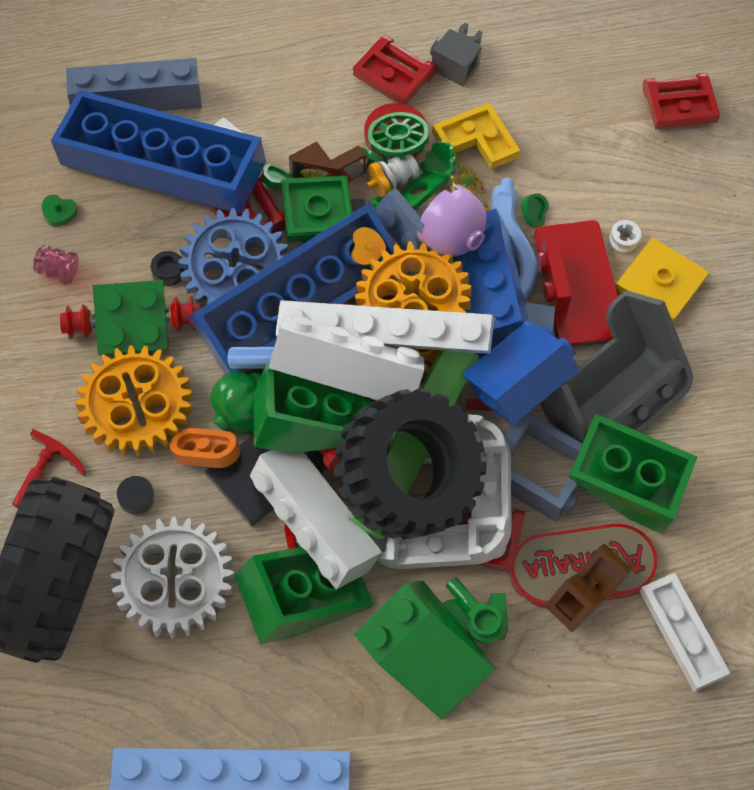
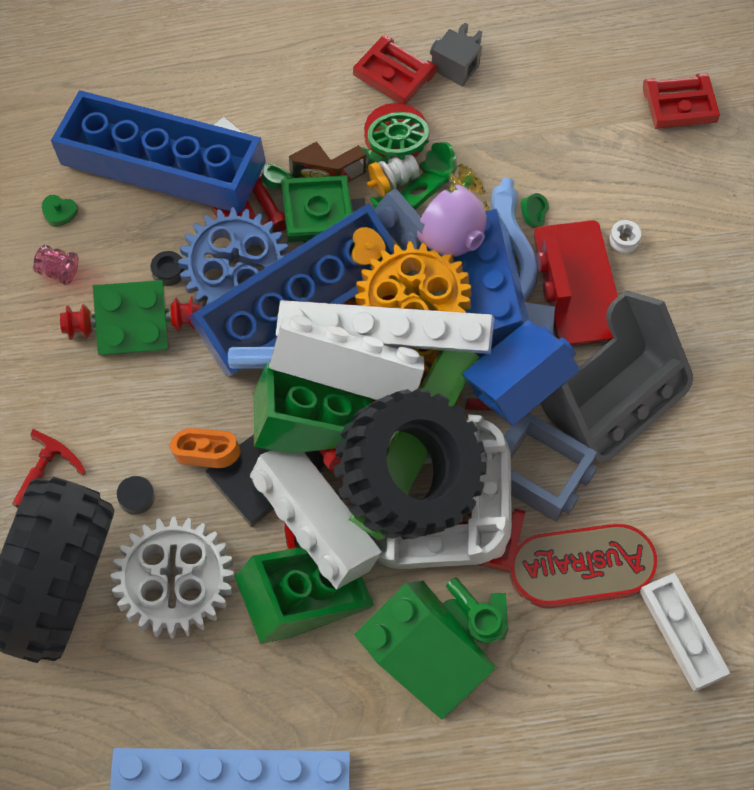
(102, 411): light orange gear -> none
(148, 84): sand blue brick -> none
(233, 401): green plant -> none
(481, 129): yellow plate -> none
(588, 588): reddish brown slope -> none
(633, 472): green slope -> none
(663, 276): yellow plate -> none

